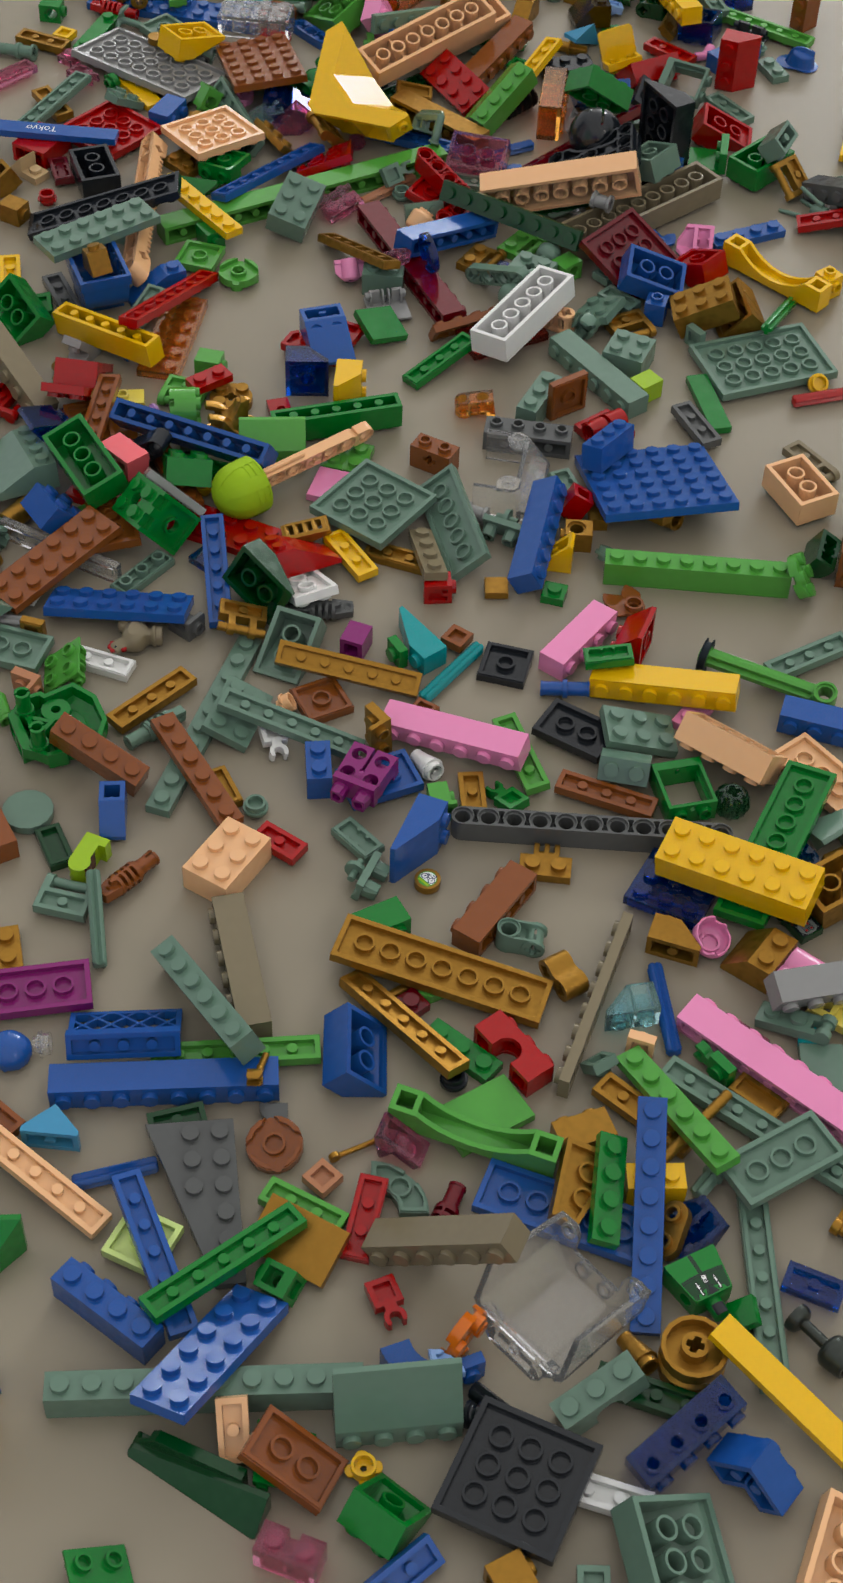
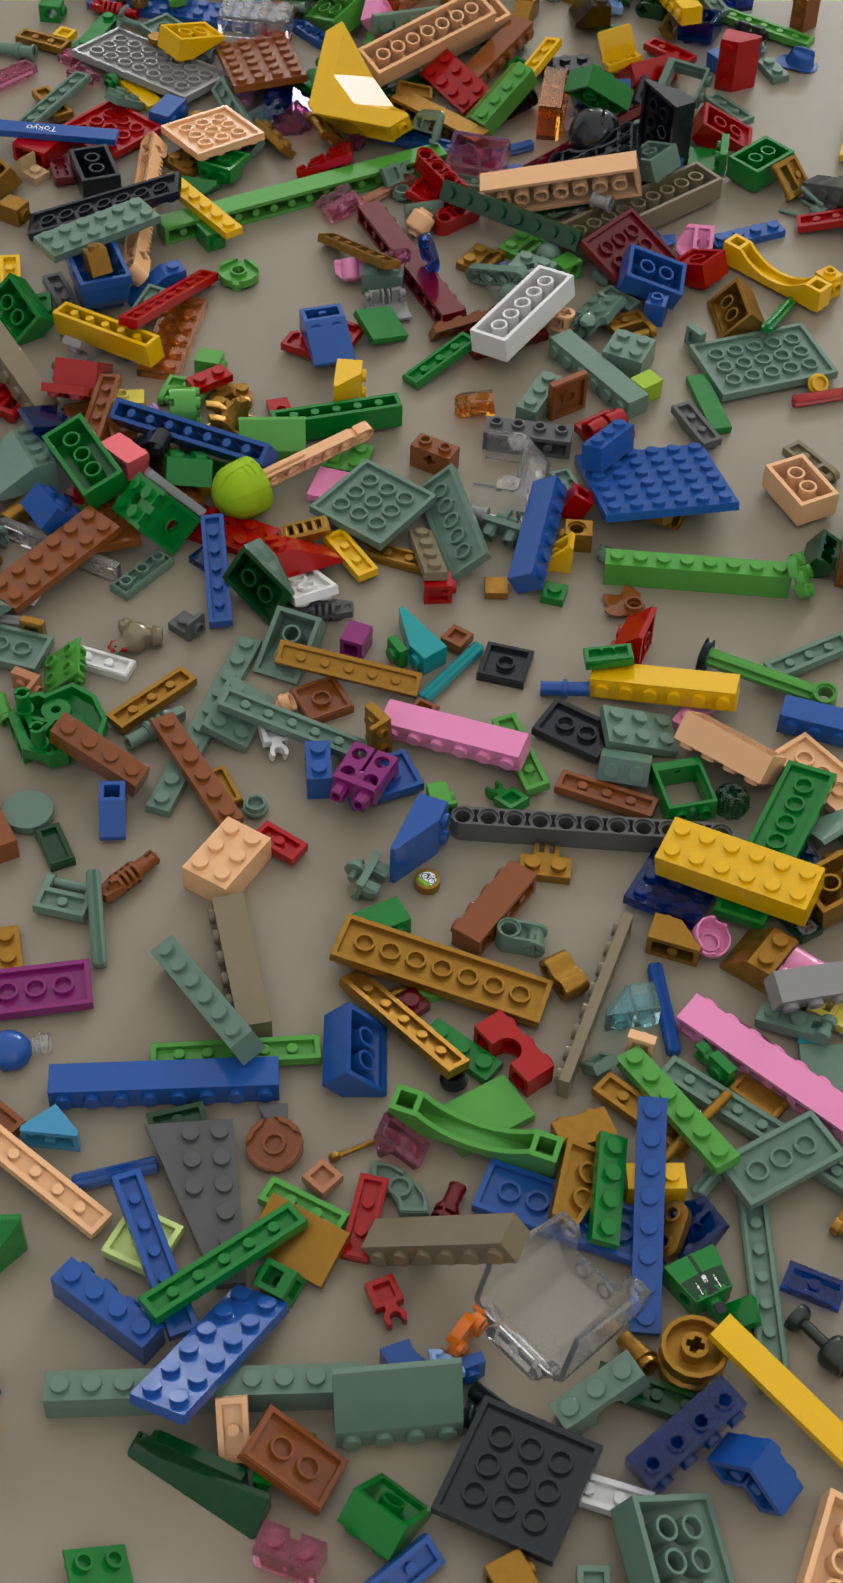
(47, 197): red plate -> none
(88, 855): lime leg -> none
(116, 1042): blue fence -> none
(119, 605): blue plate -> none
(200, 255): bright green plate -> none
(207, 97): bright green brick -> none
(242, 613): pearl gold plate -> none
(255, 1076): pearl gold hand -> none
(267, 172): blue tile -> none
(295, 206): sand green brick -> none
(306, 372): clear blue slope -> none
(357, 839): sand green plate -> none
(360, 1460): yellow plate -> none
(428, 766): white cone -> none
(447, 232): blue brick -> none
(471, 789): pearl gold plate -> none
(573, 48): pearl gold axle -> none
(583, 35): dark azure slope -> none
(586, 630): bright pink brick -> none
(598, 521): pearl gold piece -> none
(702, 56): bright pink arm -> none
(705, 305): pearl gold brick -> none
(777, 142): sand green brick -> none

